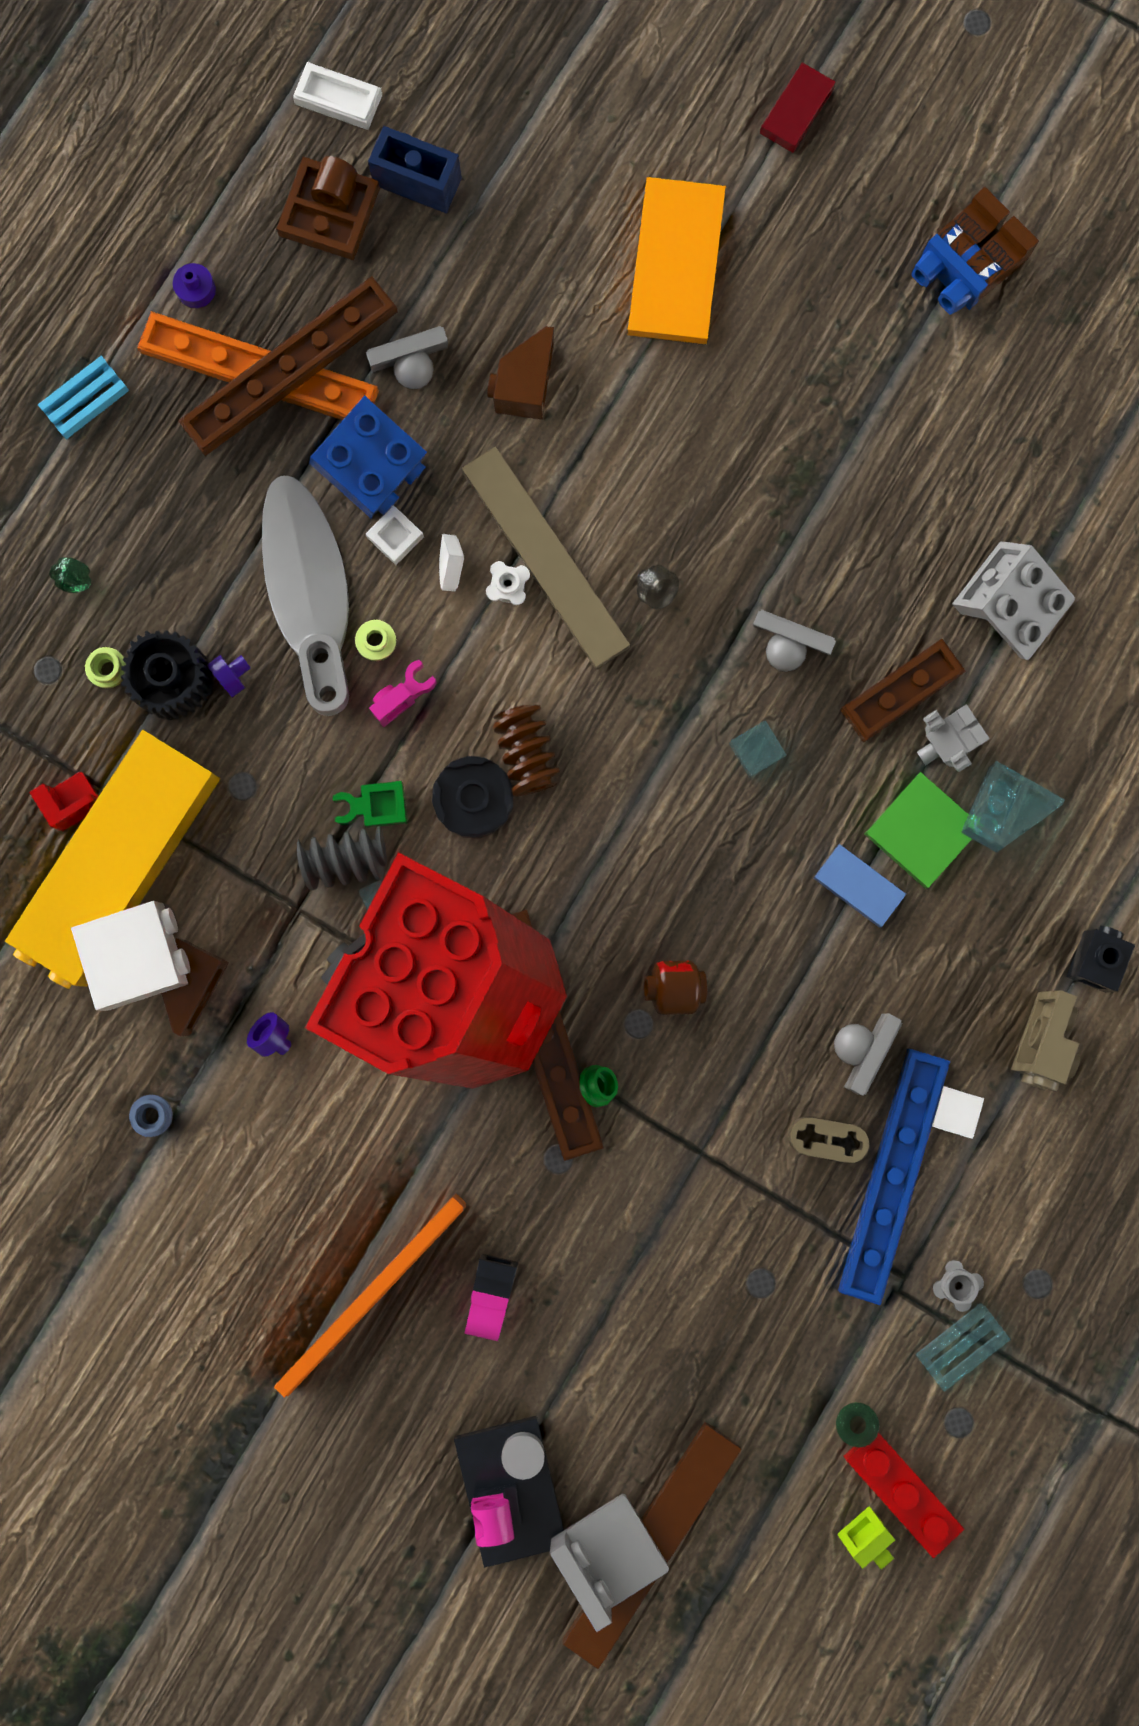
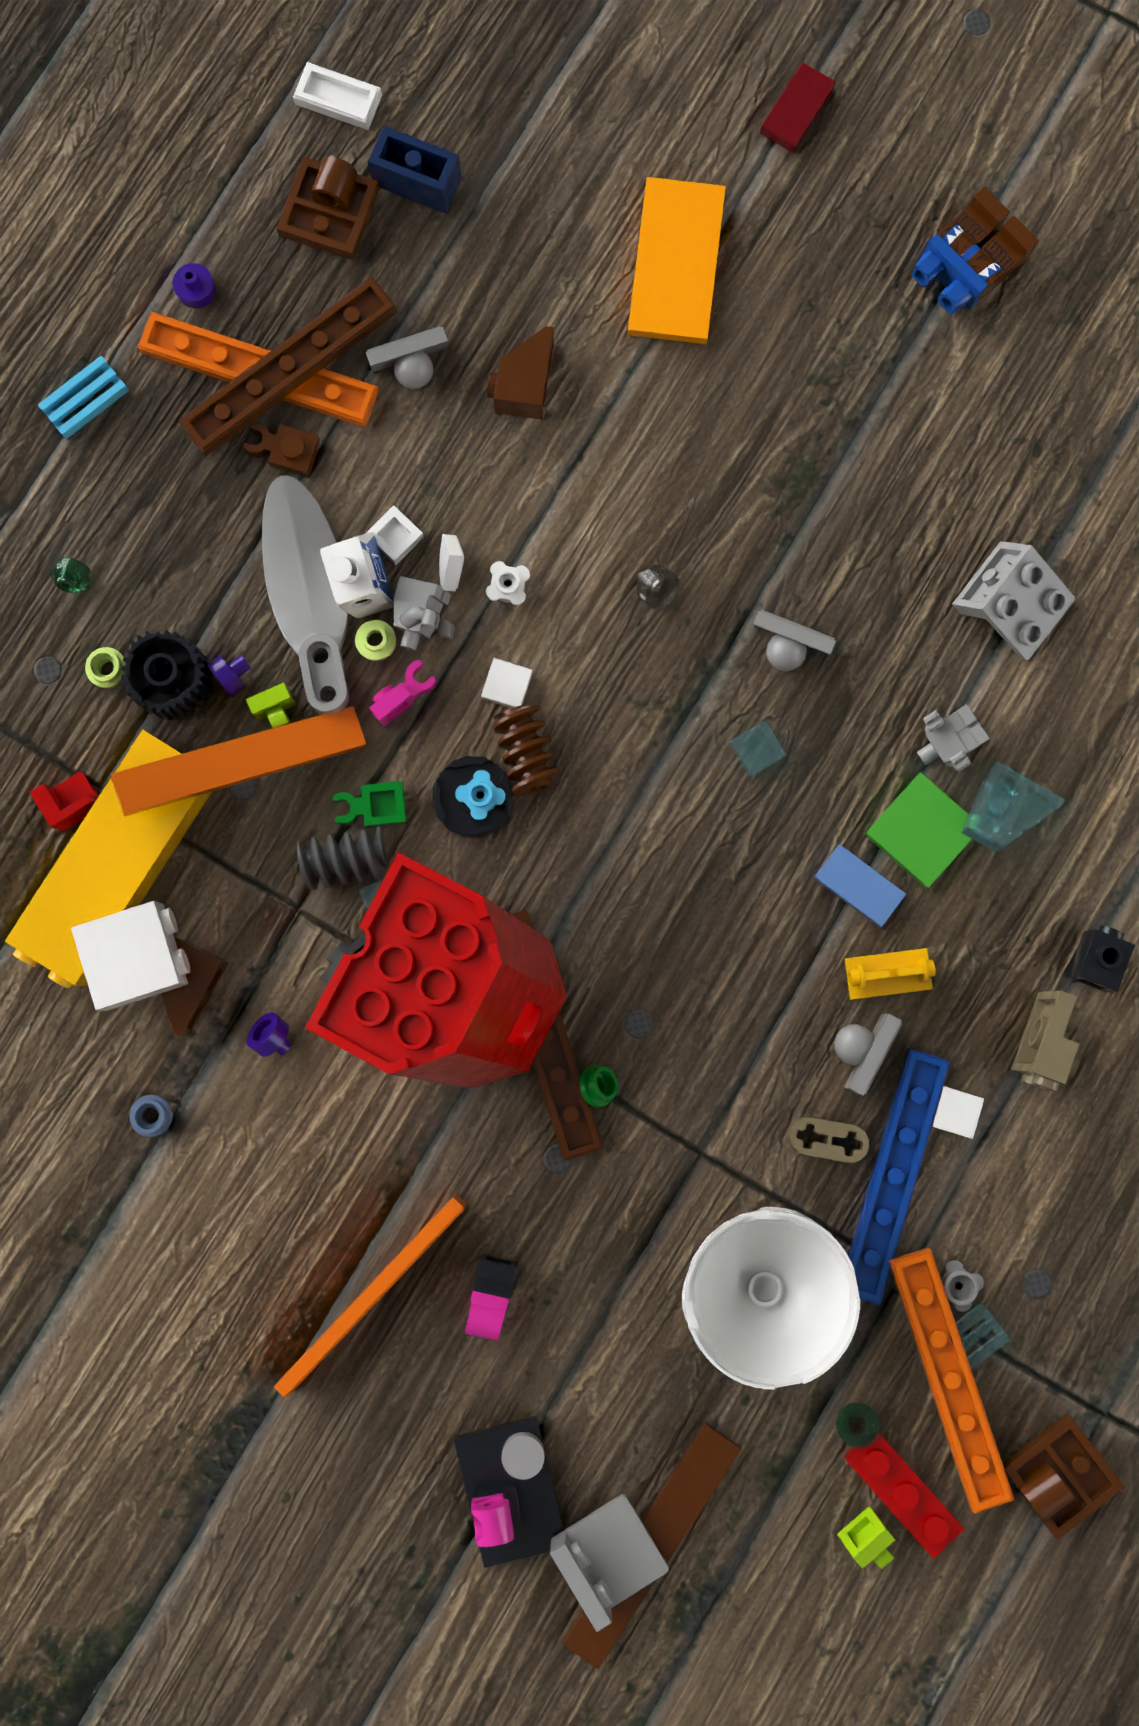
(237, 761): none -> orange tile
(272, 705): none -> lime tile
(288, 449): none -> reddish brown plate
(356, 575): none -> white torso
(369, 458): blue brick -> none
(418, 611): none -> light grey piece
(492, 795): none -> medium azure plate
(506, 683): none -> white tile
(545, 558): dark tan tile -> none
(676, 987): reddish brown head -> none
(771, 1298): none -> white rock
(889, 973): none -> yellow hinge
(902, 690): reddish brown tile -> none
(951, 1380): none -> orange tile
(1062, 1476): none -> reddish brown plate

